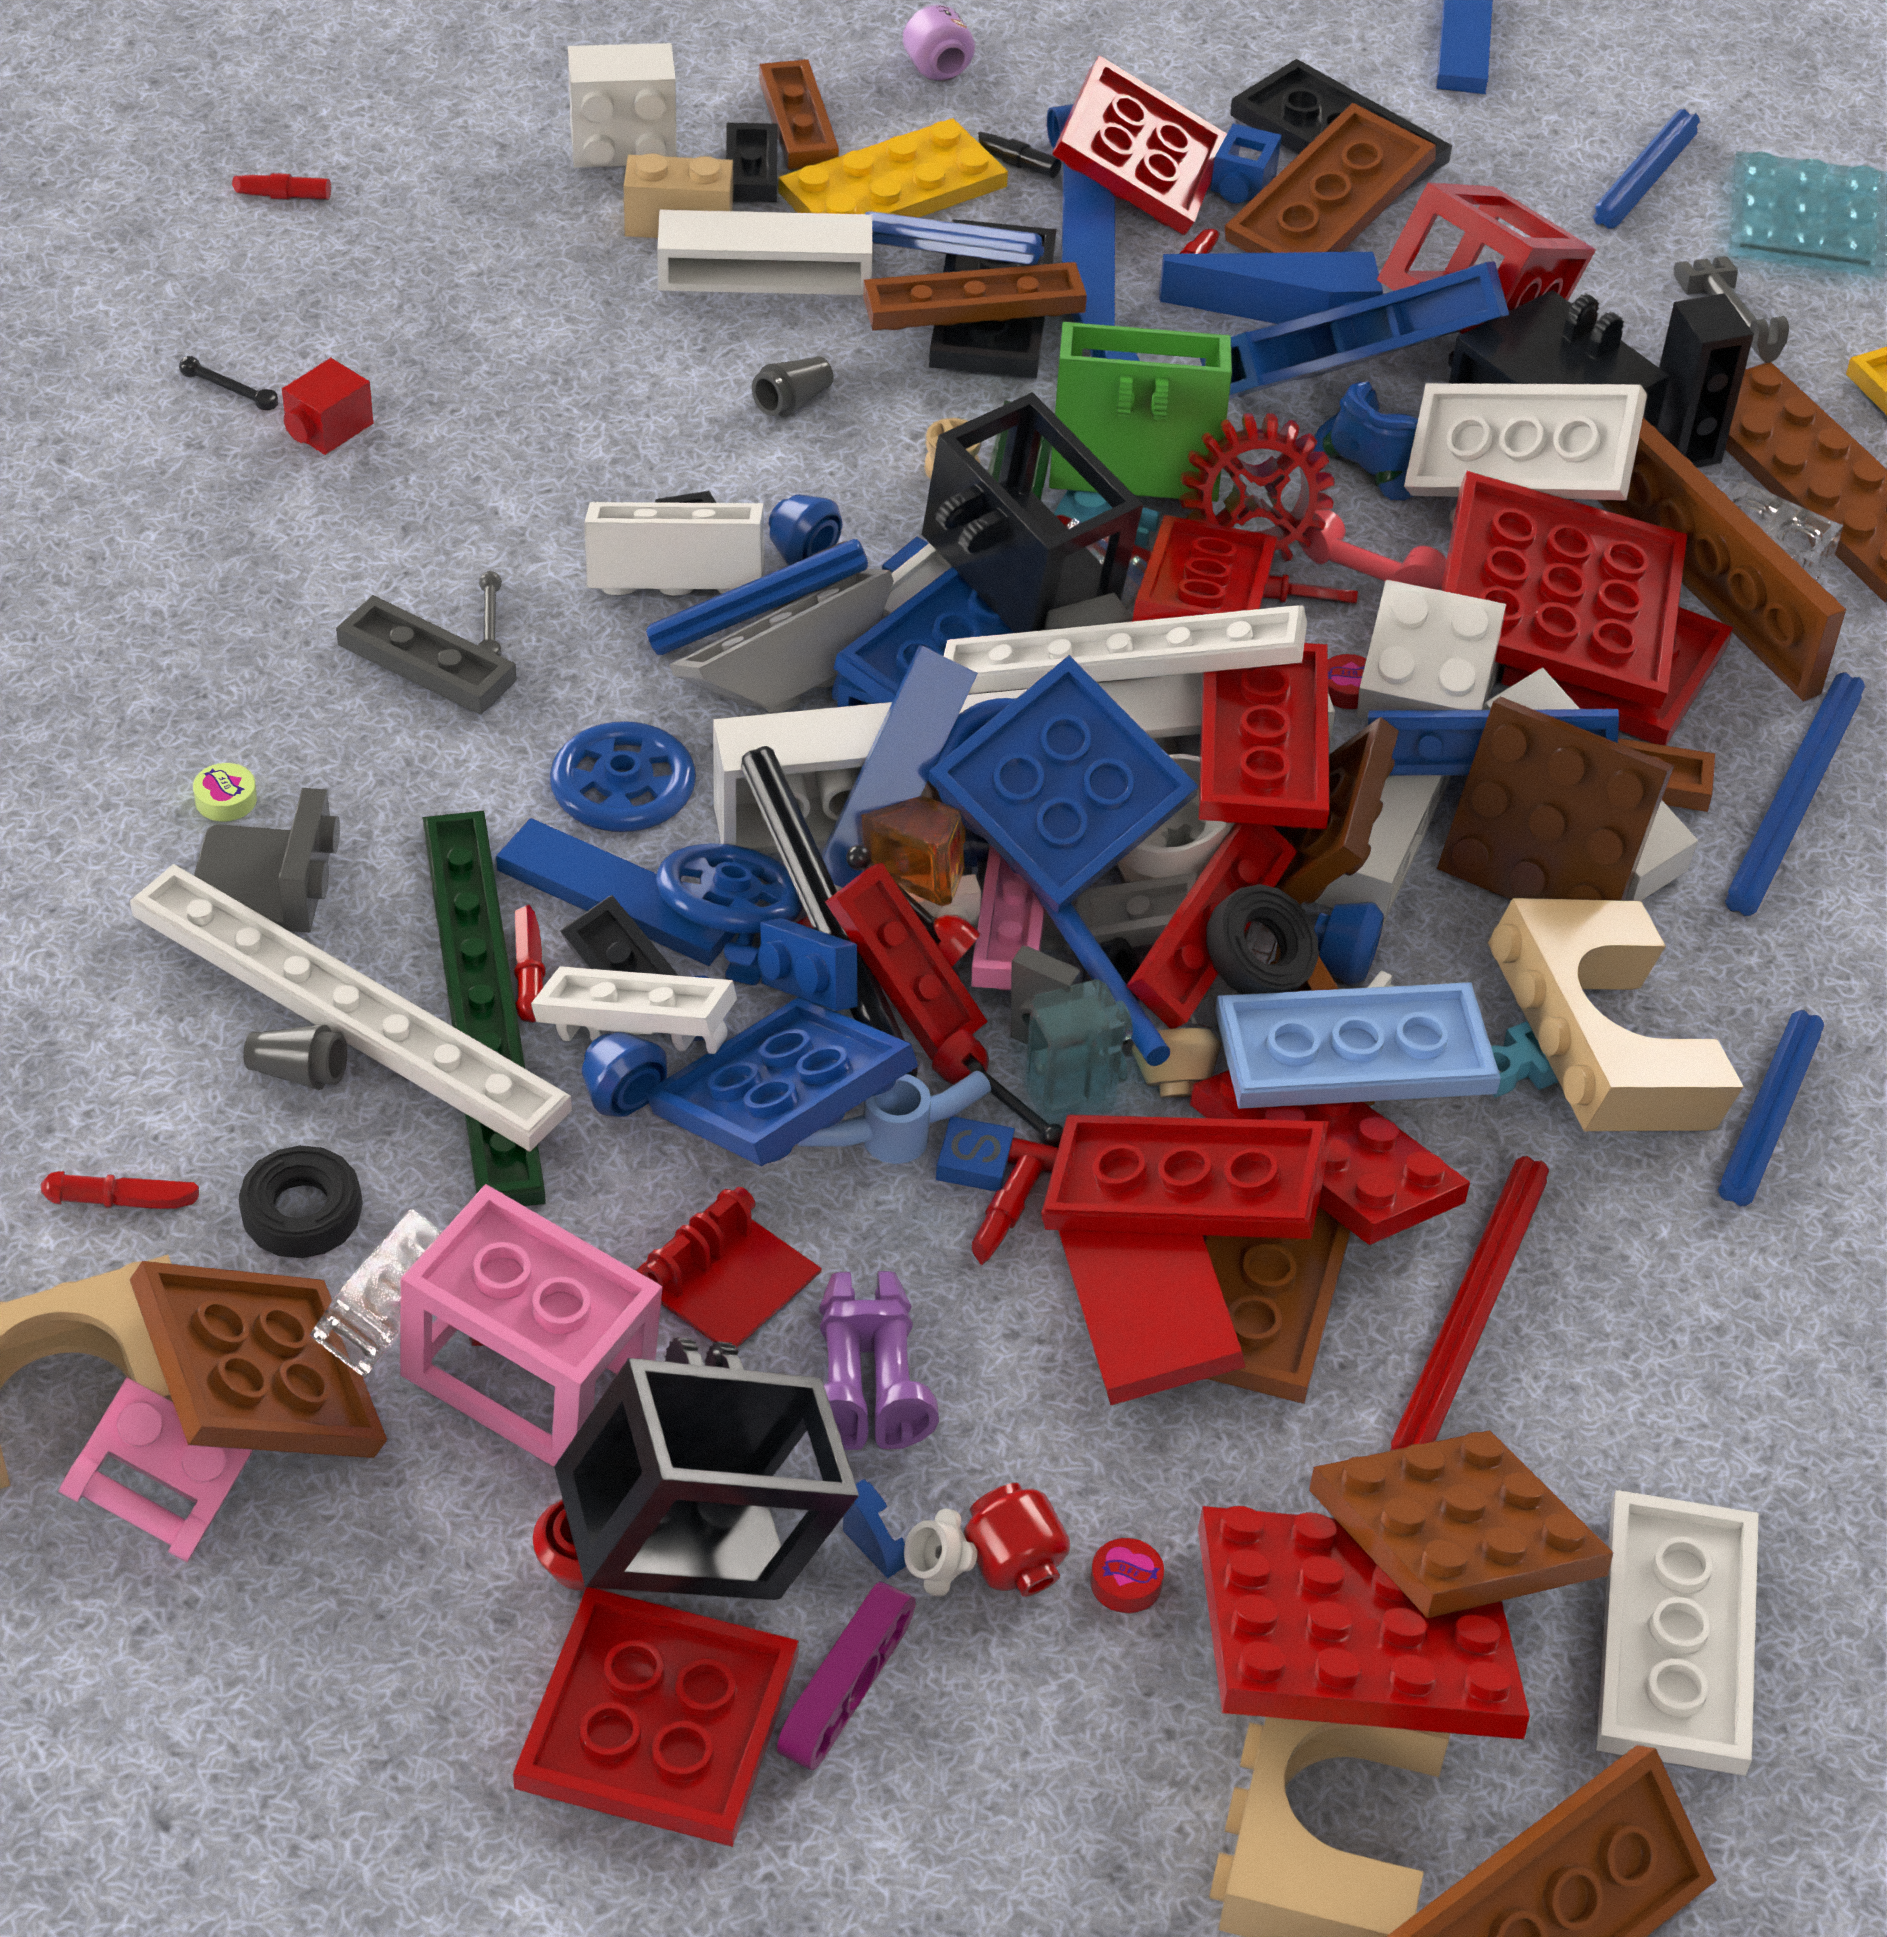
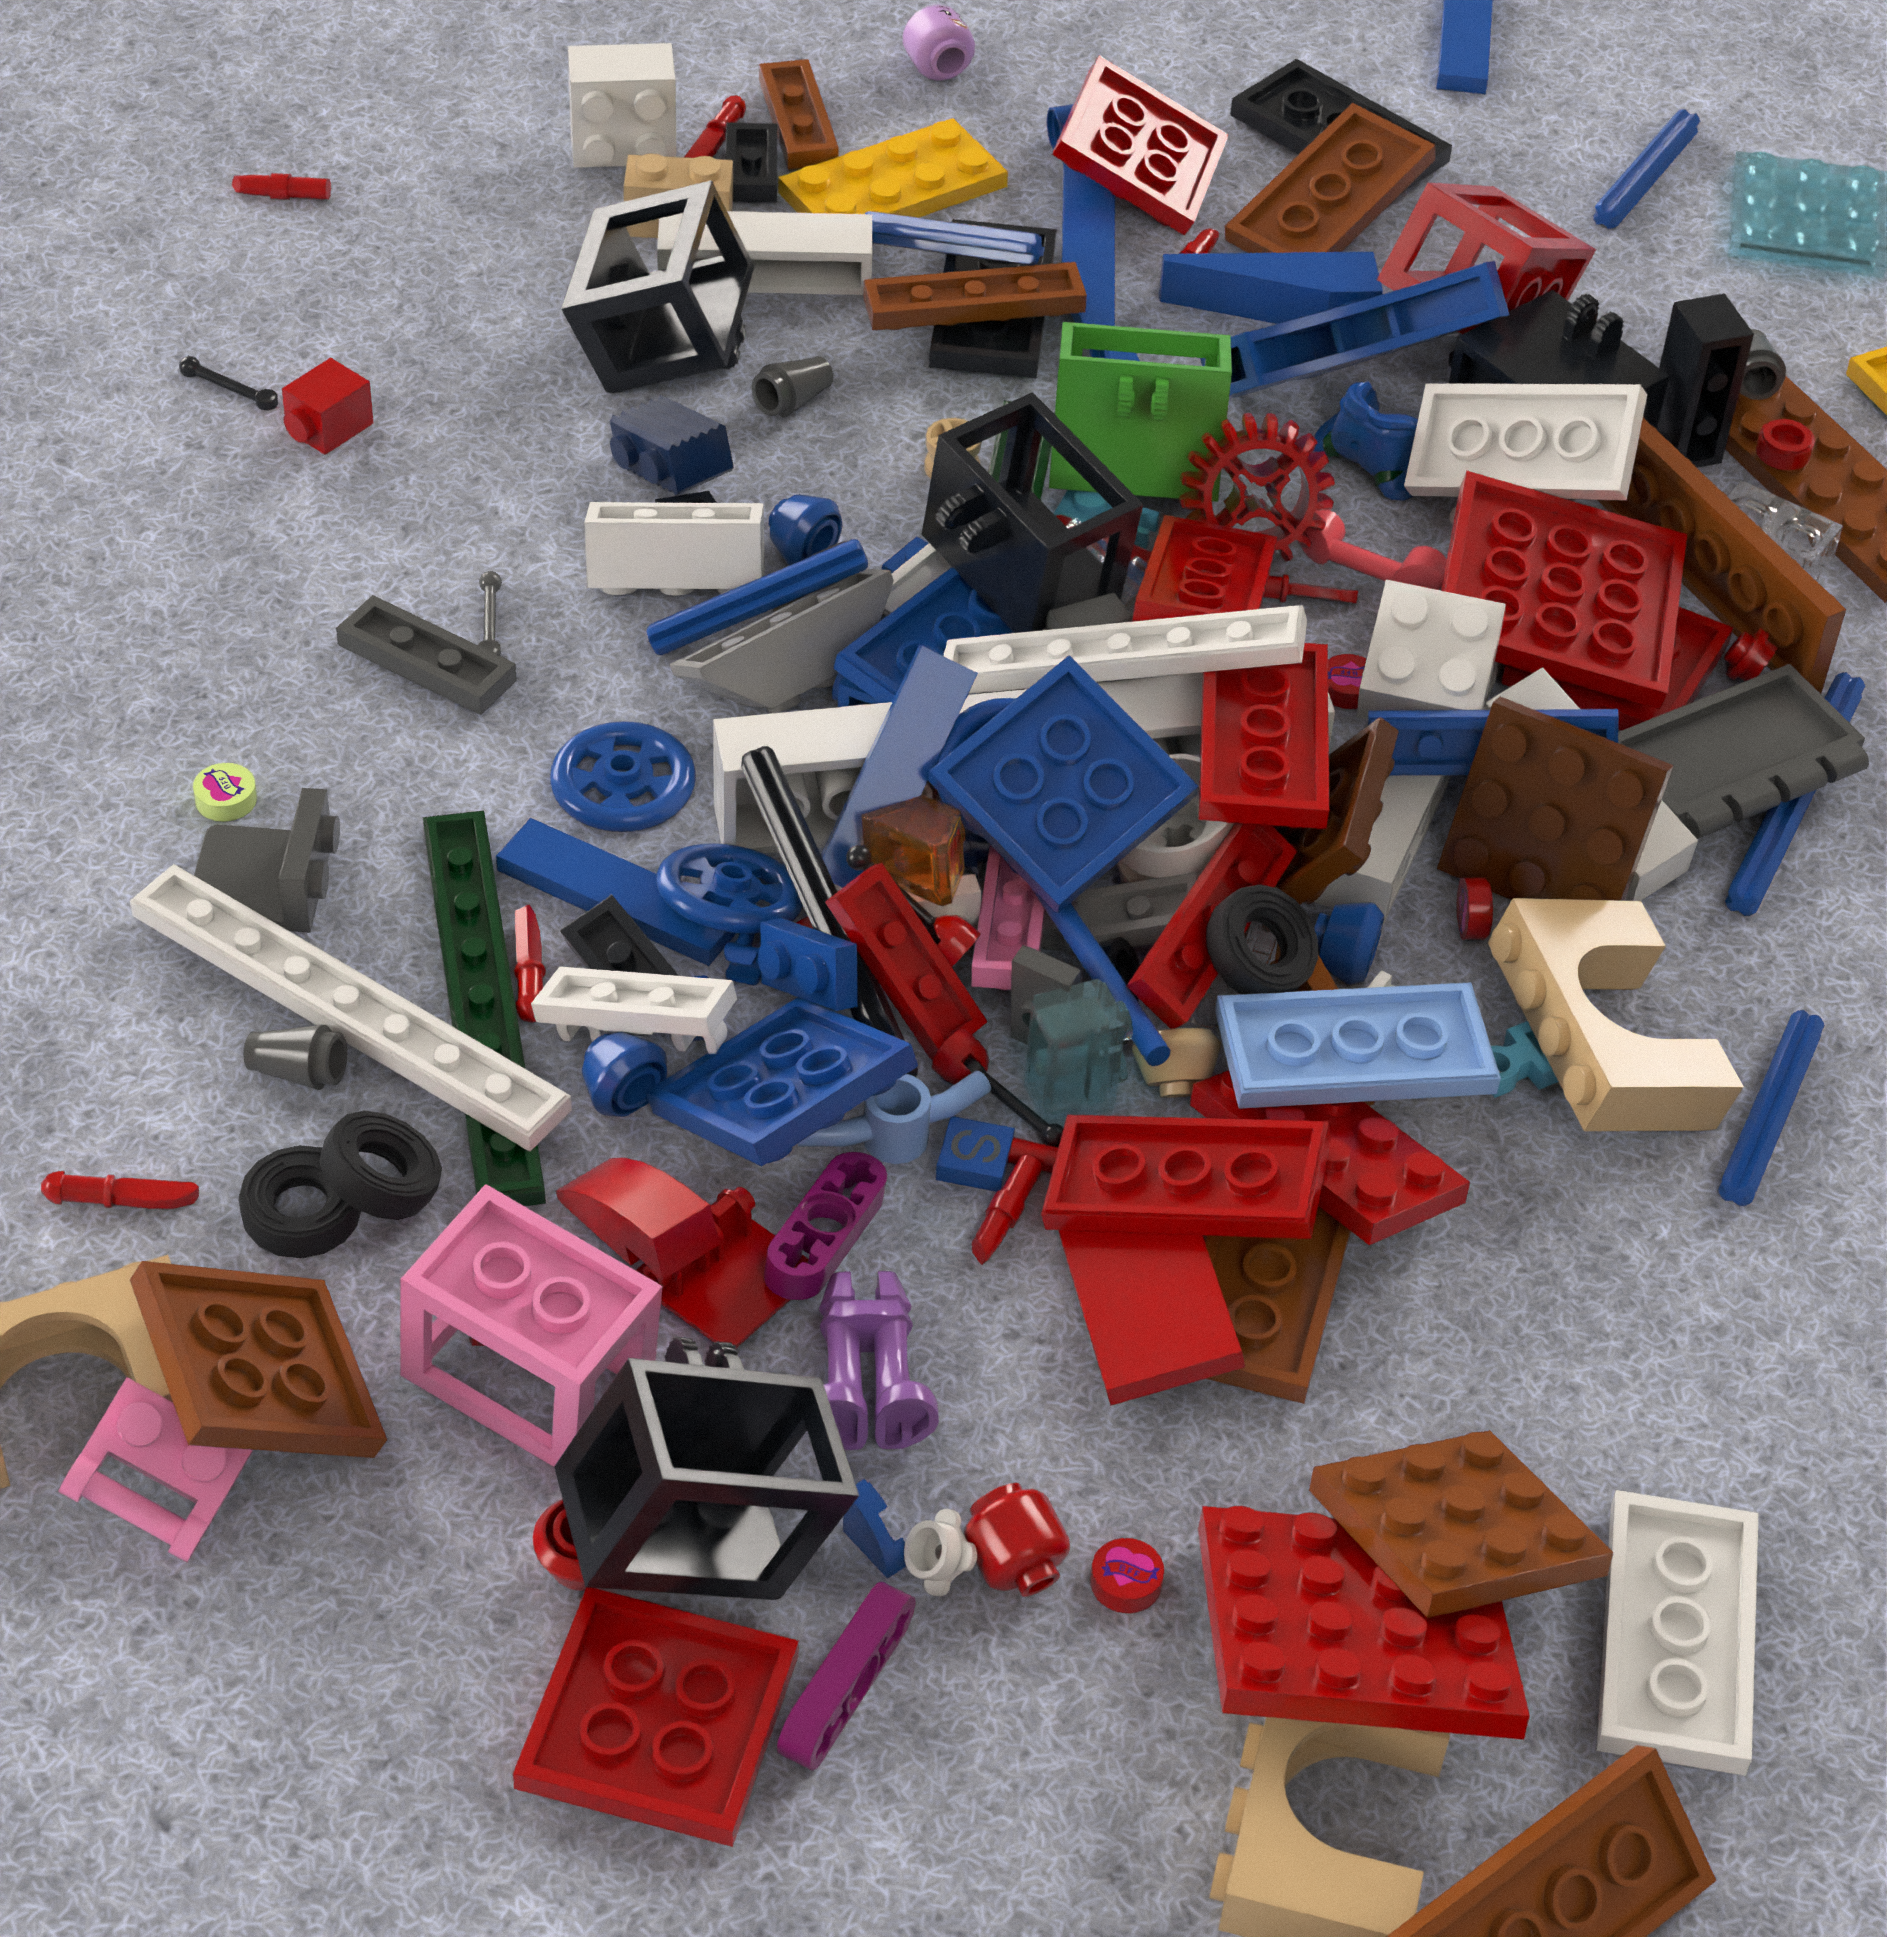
(366, 1311): clear brick -> none
(369, 1189): none -> black tyre
(642, 1214): none -> red slope
(666, 321): none -> black piece
(670, 445): none -> dark blue brick
(715, 132): none -> red piece
(825, 1248): none -> magenta beam
(1020, 154): black piece -> none
(1241, 177): blue brick -> none
(1472, 1305): red axle -> none
(1474, 908): none -> red tile
(1721, 278): dark grey hinge -> none
(1748, 749): none -> dark grey hinge
(1749, 655): none -> red plate
(1764, 369): none -> dark grey cone
(1785, 444): none -> red tile

